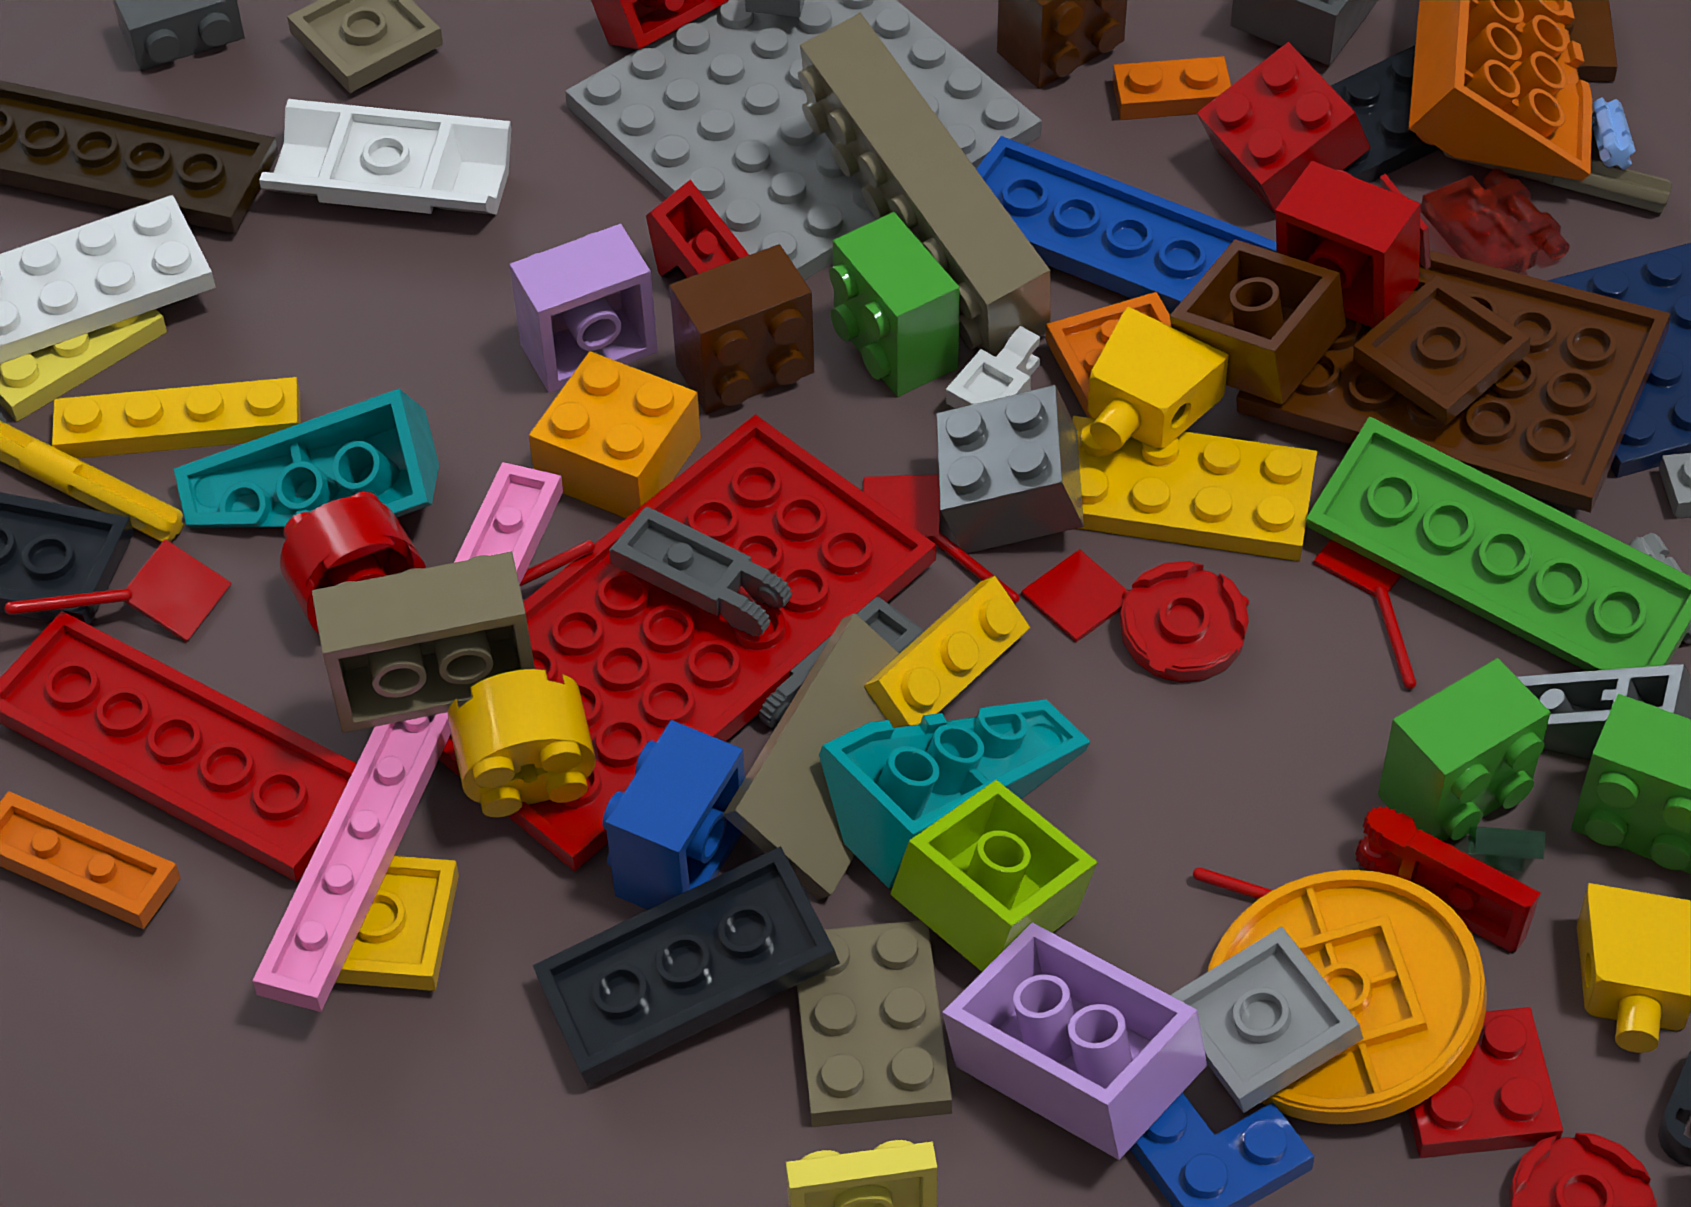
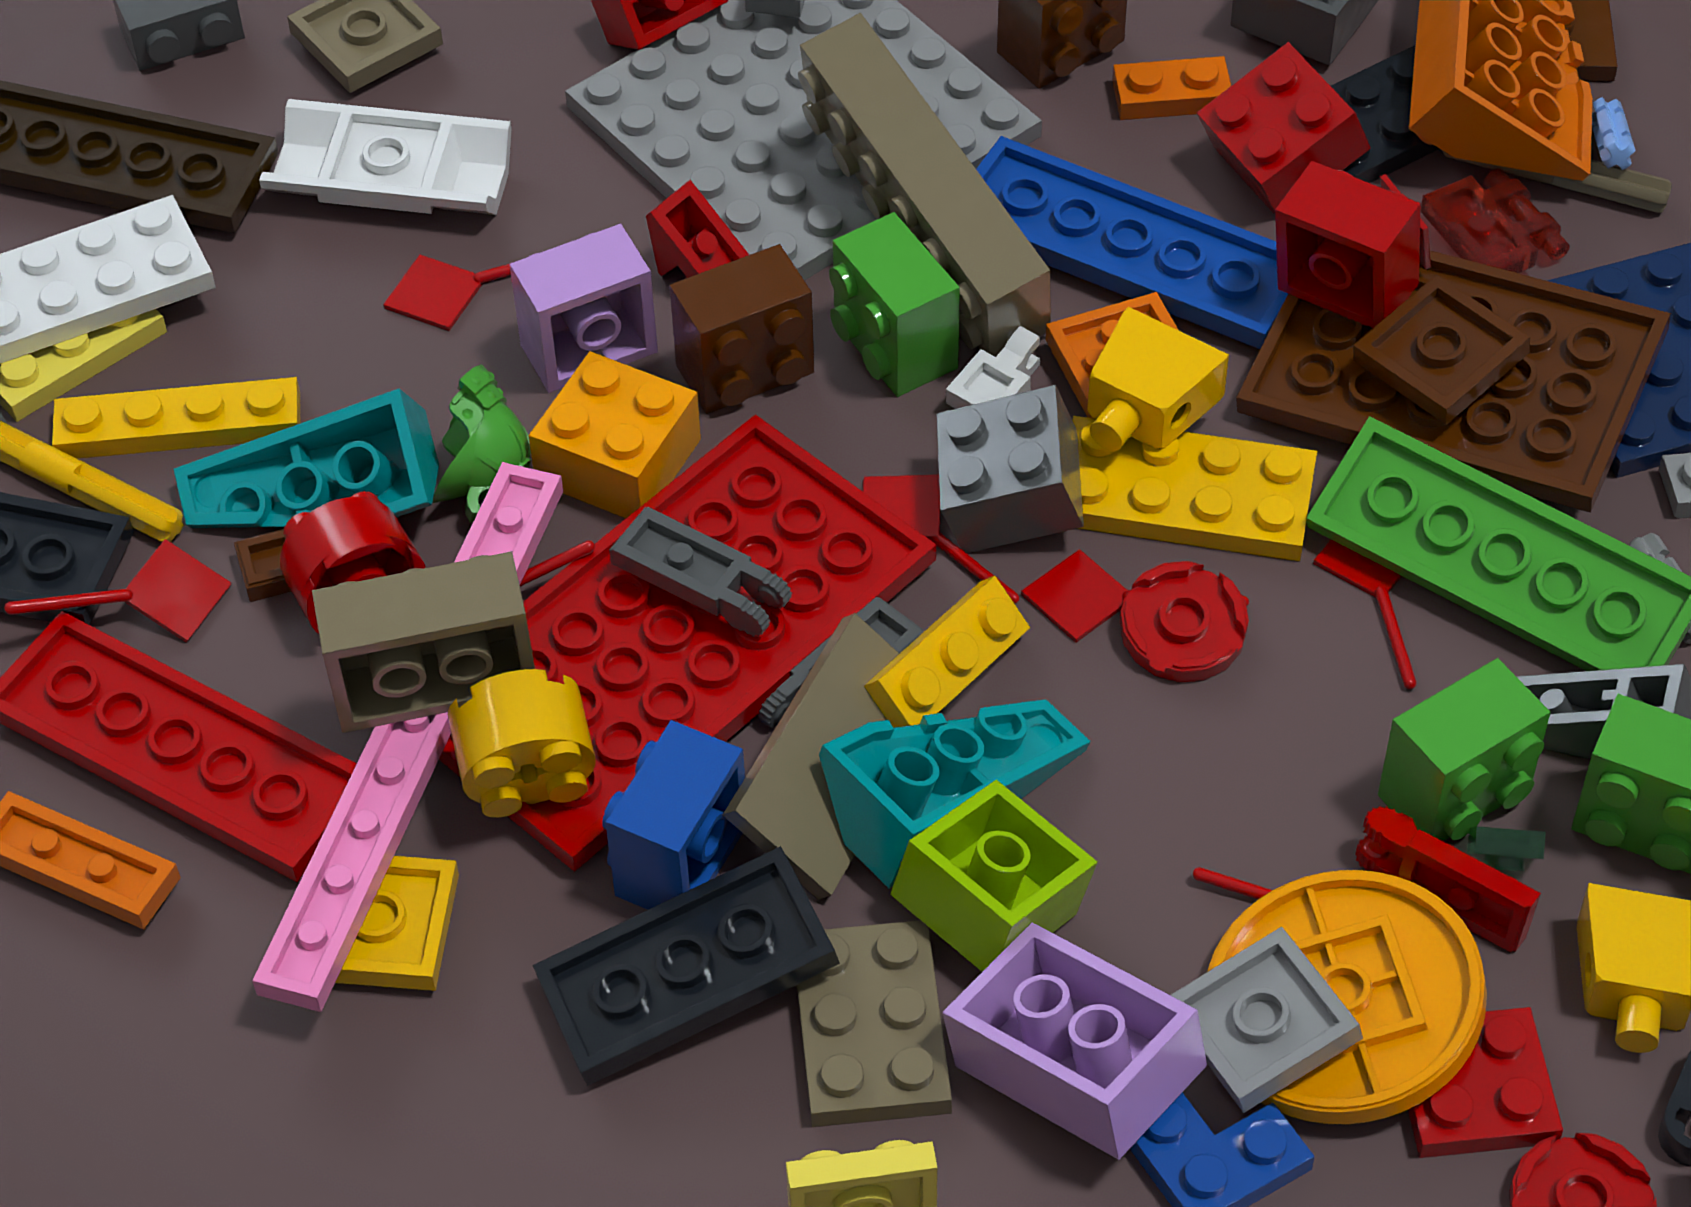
(261, 565): none -> reddish brown tile
(438, 291): none -> red piece
(480, 439): none -> bright green helmet
(1267, 315): reddish brown brick -> none

